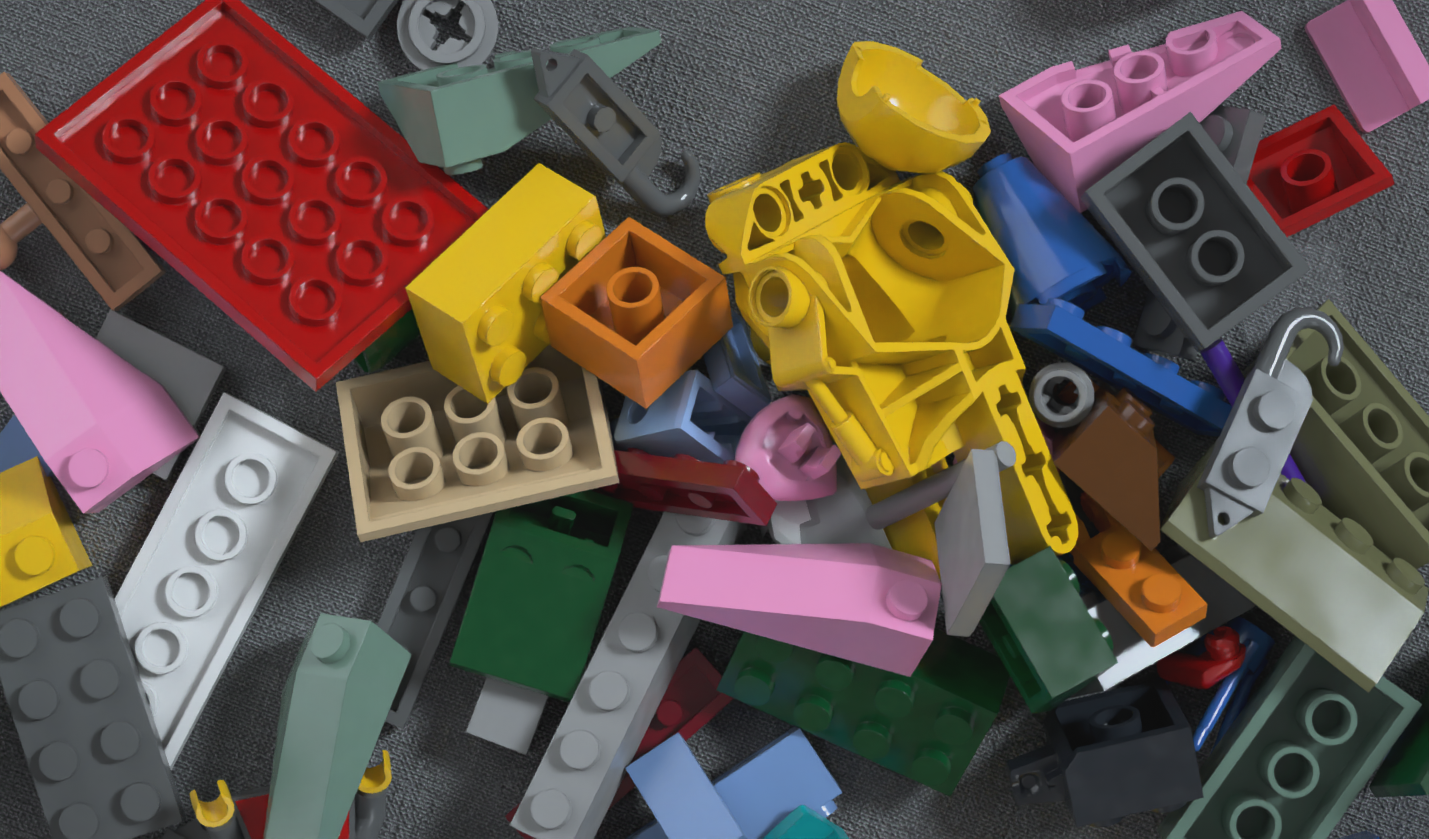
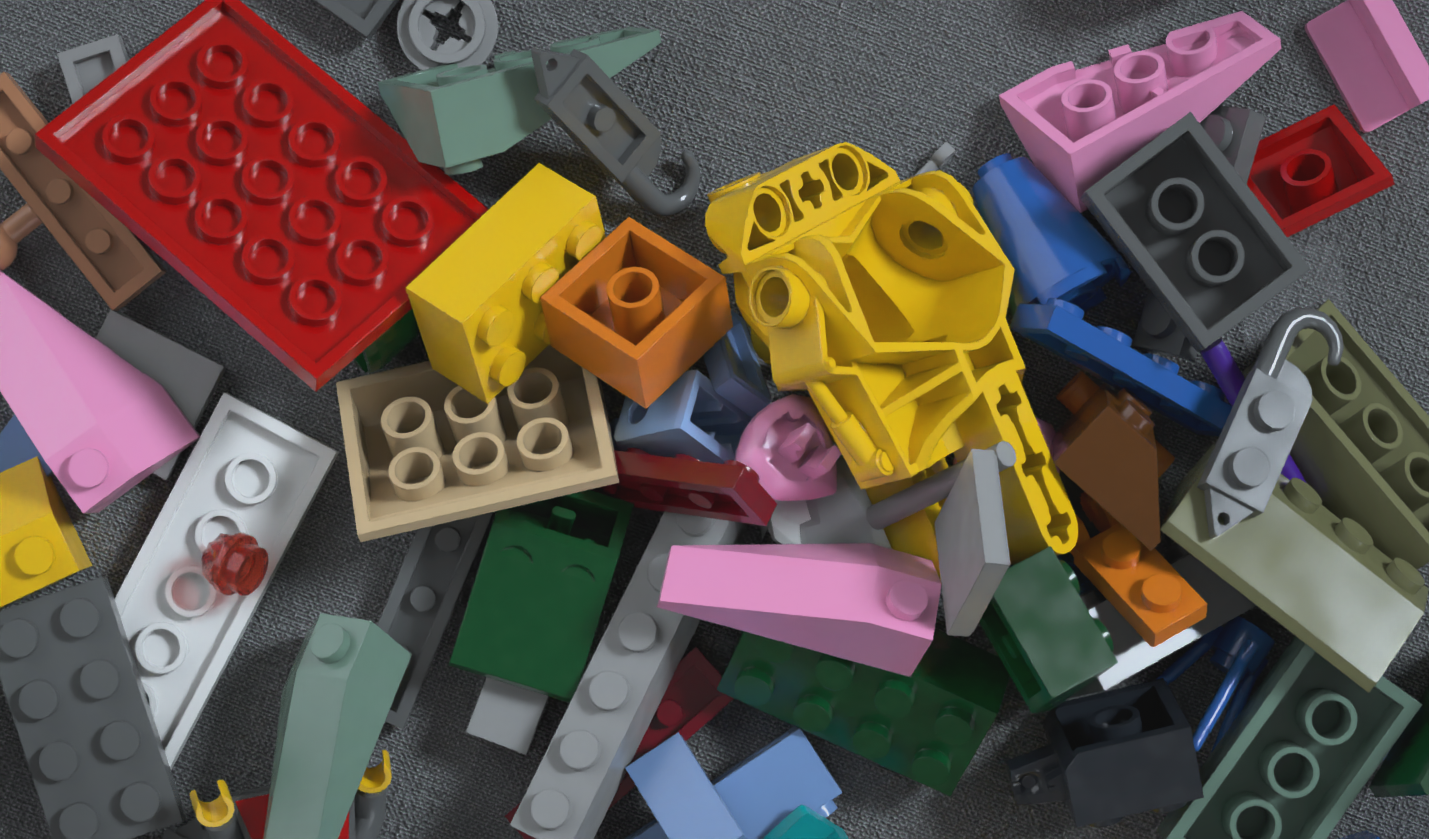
(91, 64): none -> light grey plate
(234, 564): none -> clear red plate
(905, 112): yellow cylinder -> none
(1046, 402): light grey cone -> none
(1204, 670): red arm -> none

